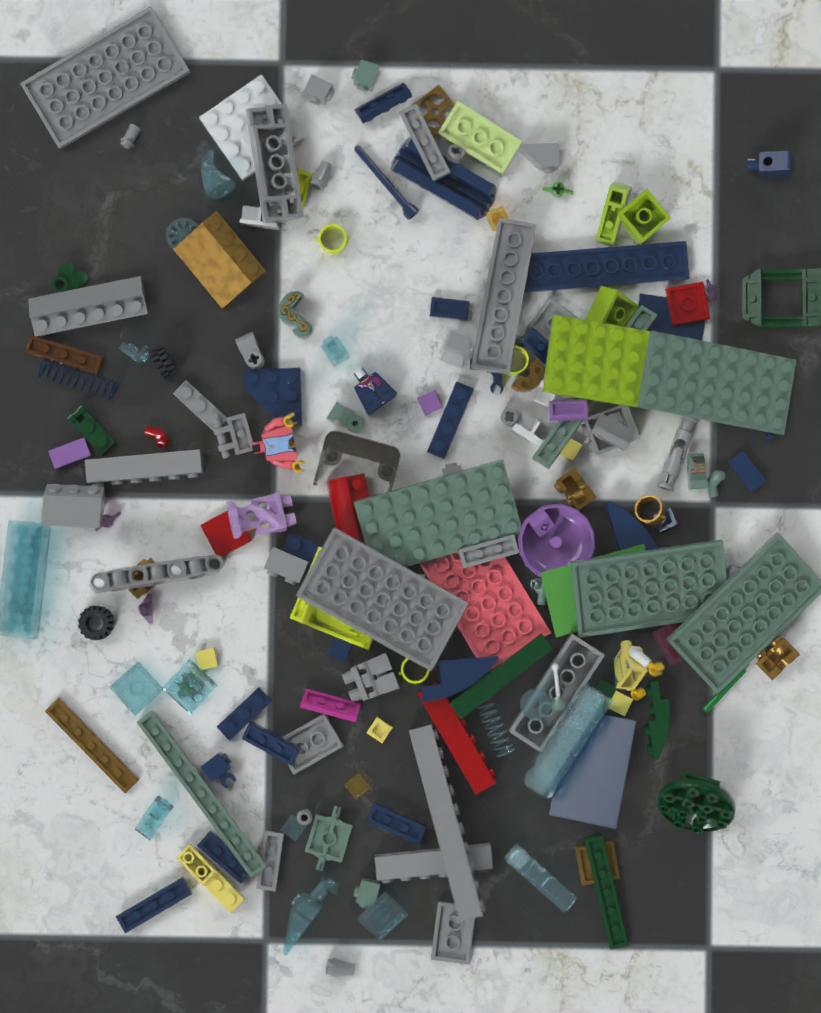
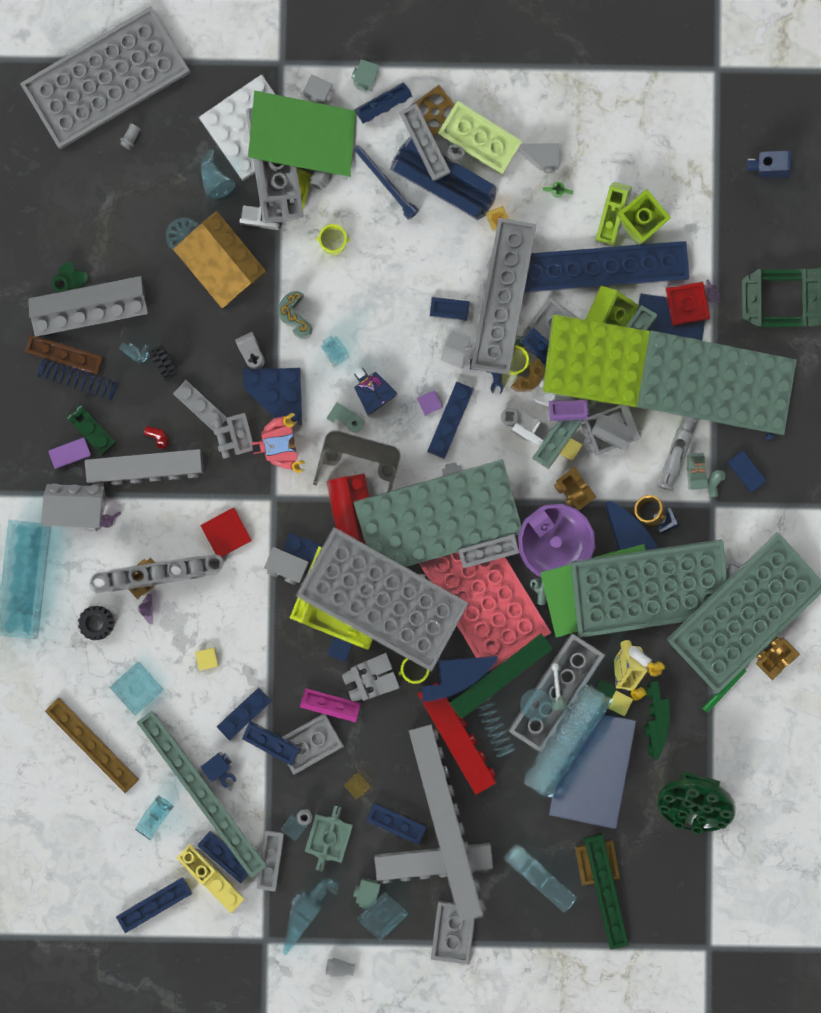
(190, 686): clear light blue slope -> none
(272, 514): lavender hips -> none
(301, 133): none -> bright green piece
(379, 729): light yellow tile -> none
(660, 636): clear pink plate -> none

